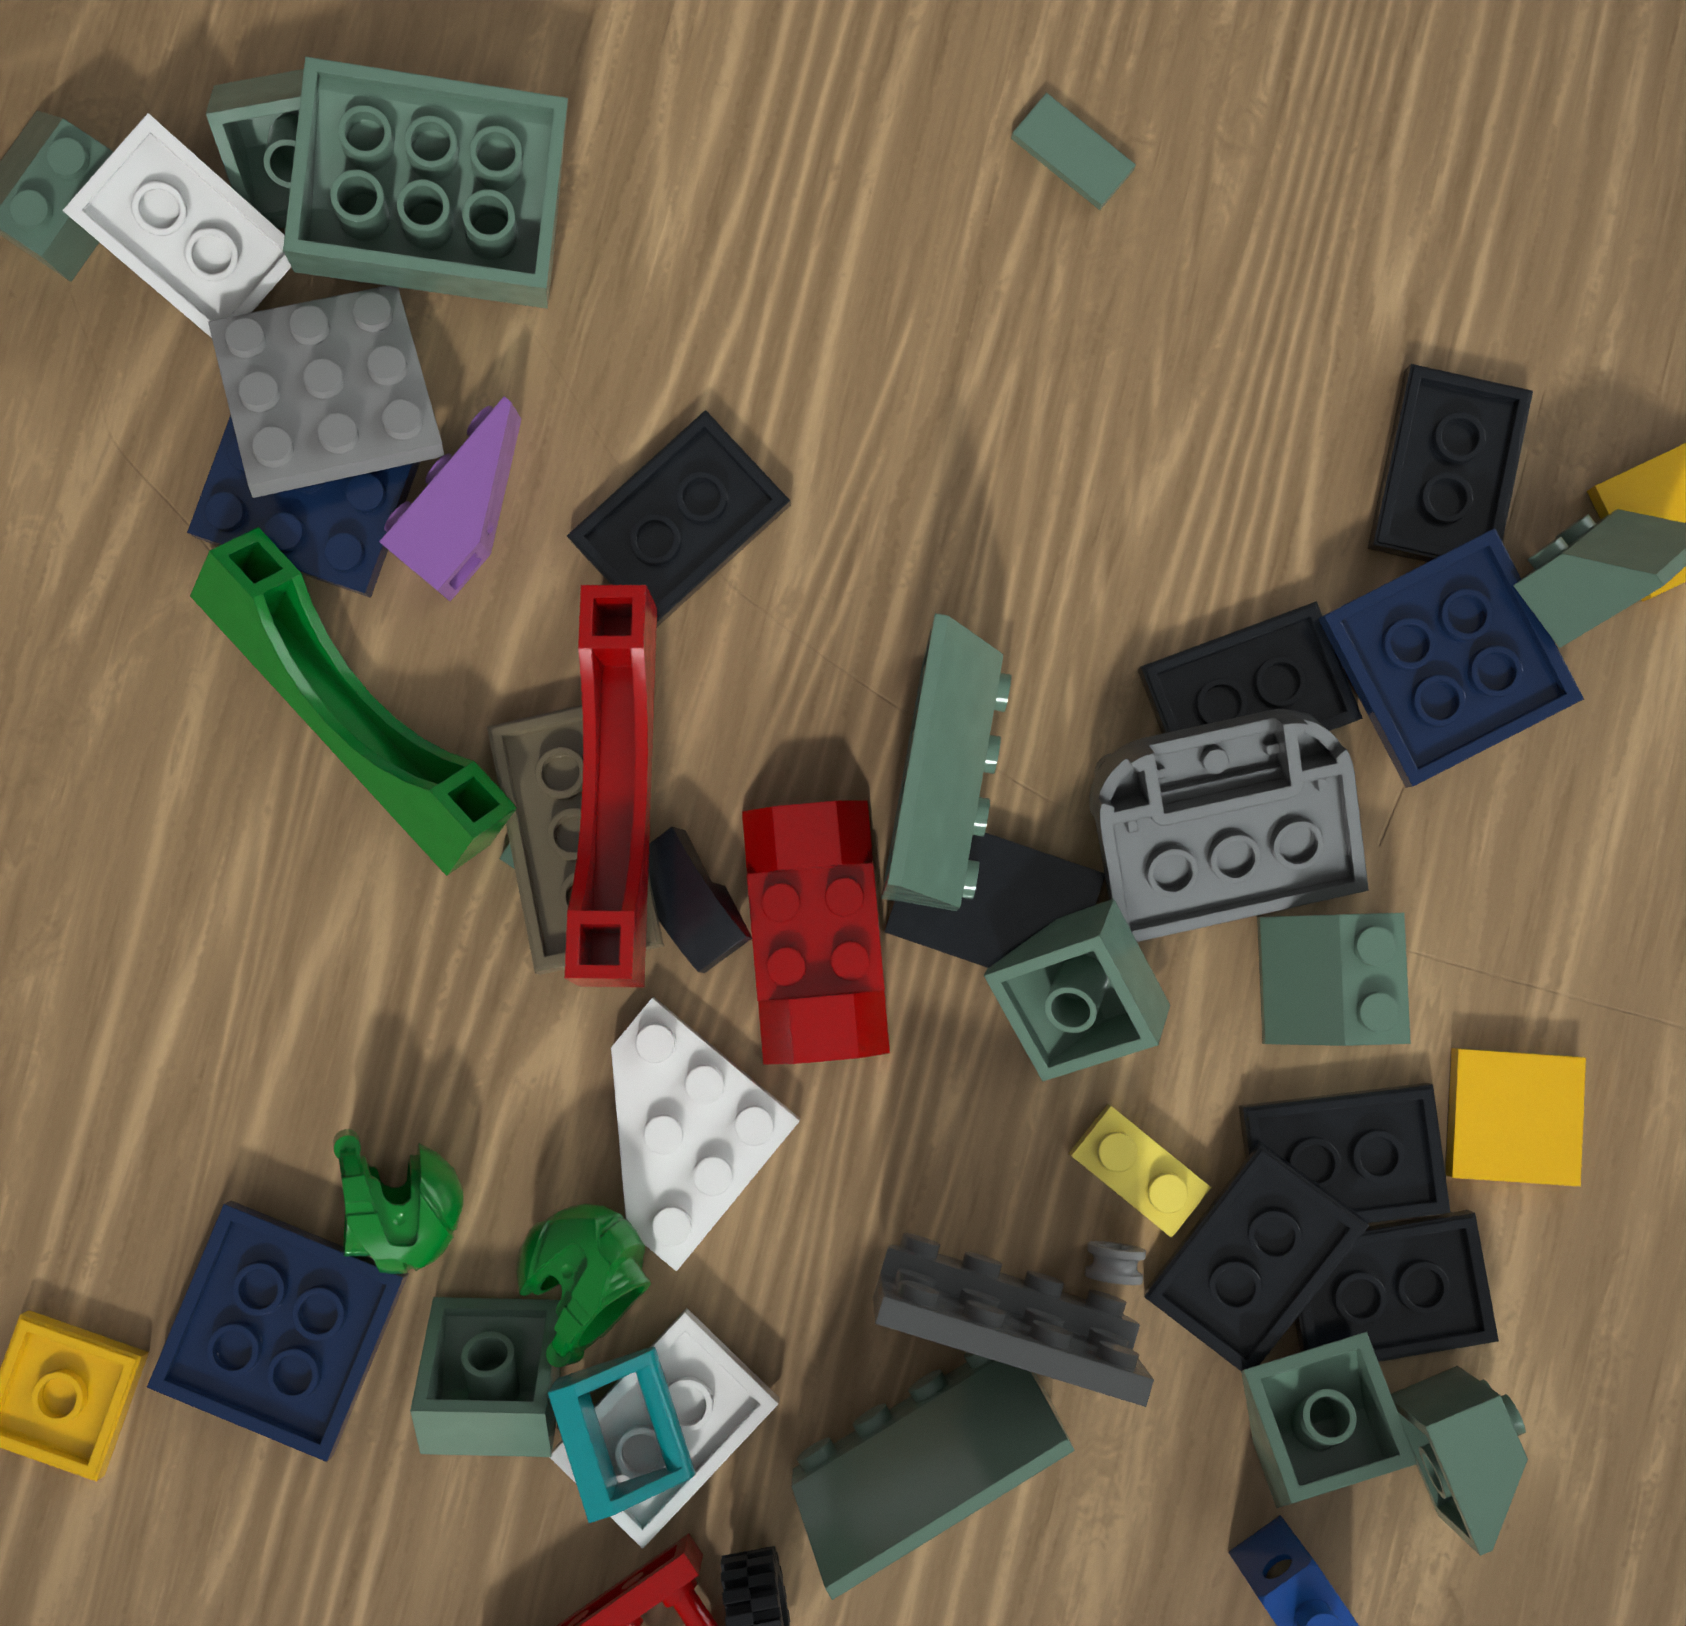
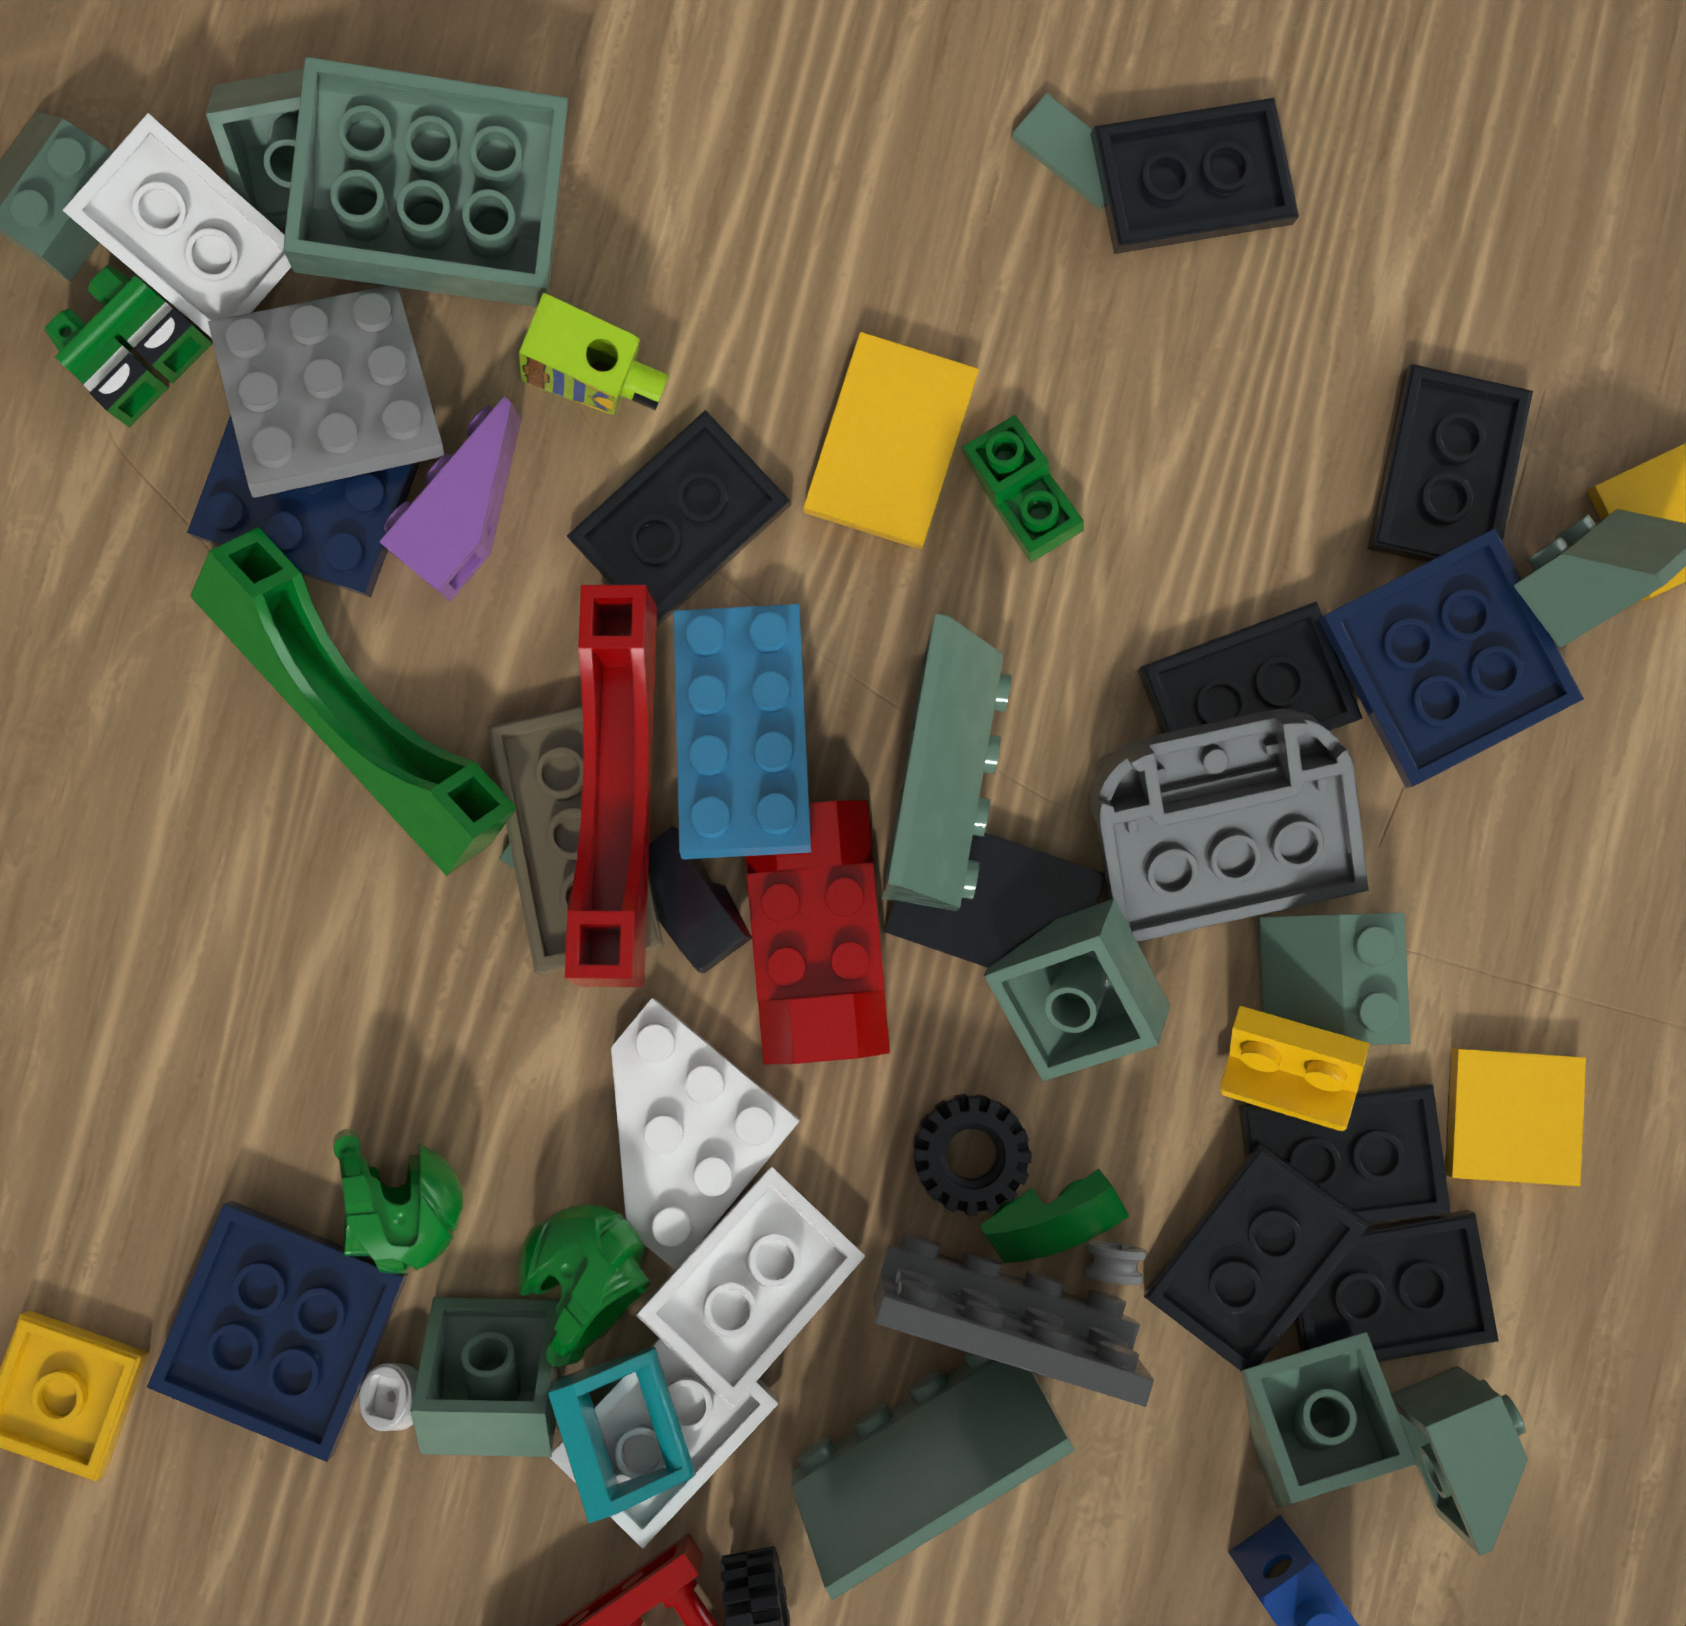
(101, 349): none -> green hips
(388, 1396): none -> white tile
(568, 341): none -> lime torso
(741, 732): none -> dark azure plate
(750, 1286): none -> white plate
(890, 440): none -> yellow tile
(971, 1193): none -> black tyre
(1022, 488): none -> green slope
(1031, 1230): none -> green slope
(1139, 1170): light yellow plate -> none
(1194, 175): none -> black tile
(1293, 1068): none -> yellow bracket

